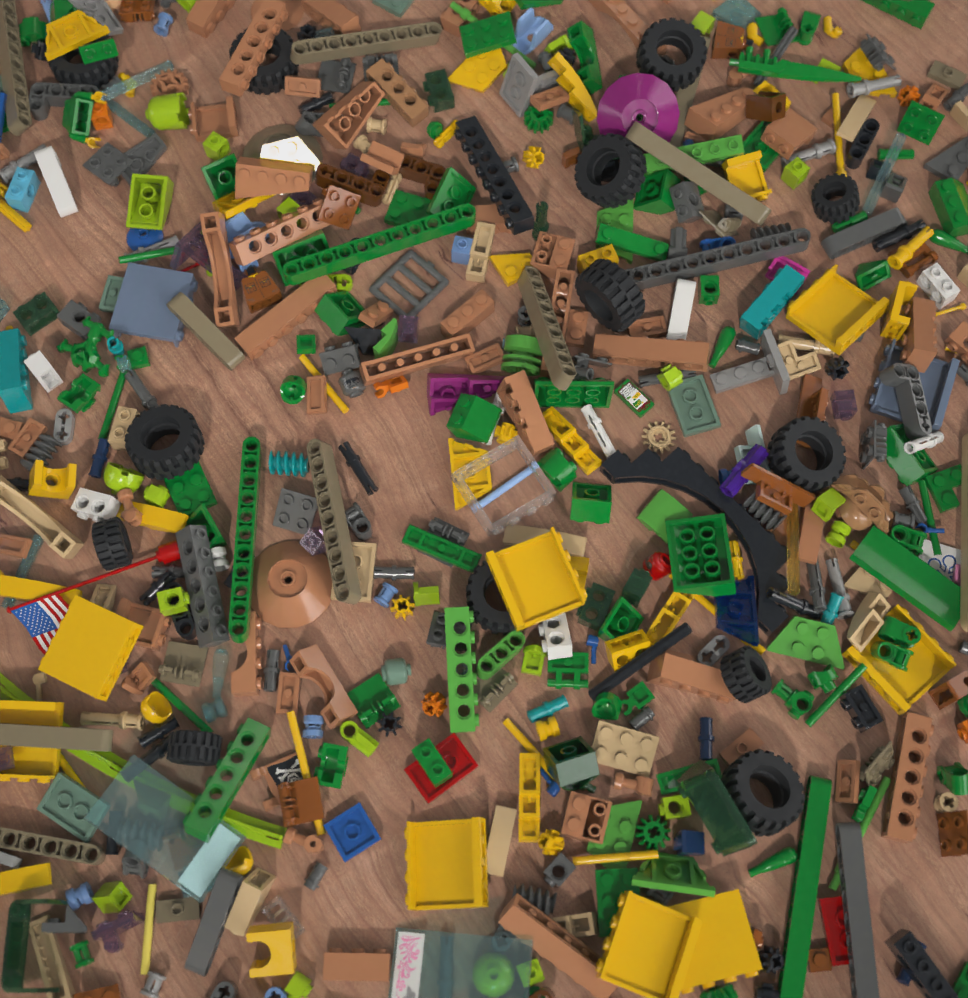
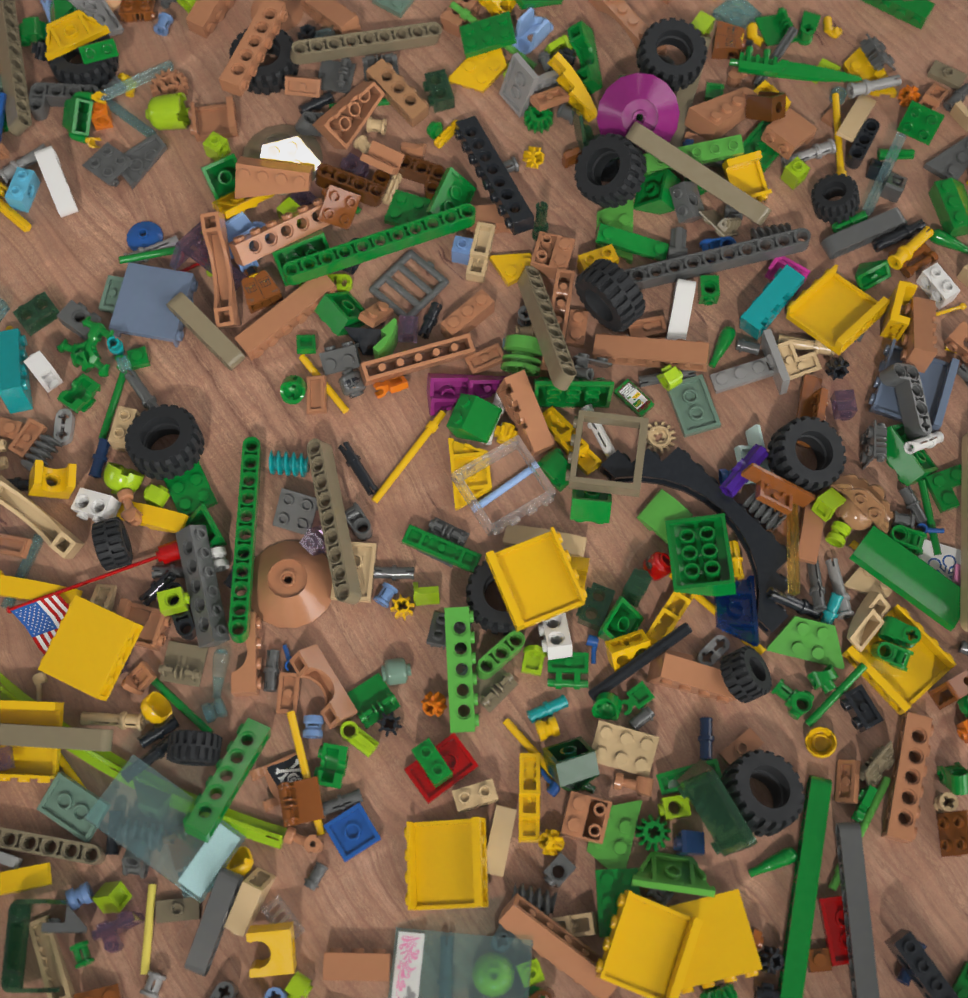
(149, 201): lime slope -> none
(342, 802): none -> dark grey pin
(430, 320): none -> black pin
(431, 427): none -> yellow bar
(475, 796): none -> tan brick
(606, 486): none -> dark tan window
(615, 857): yellow bar -> none
(713, 90): none -> green plate
(820, 742): none -> yellow hair
(841, 91): none -> clear light blue bush

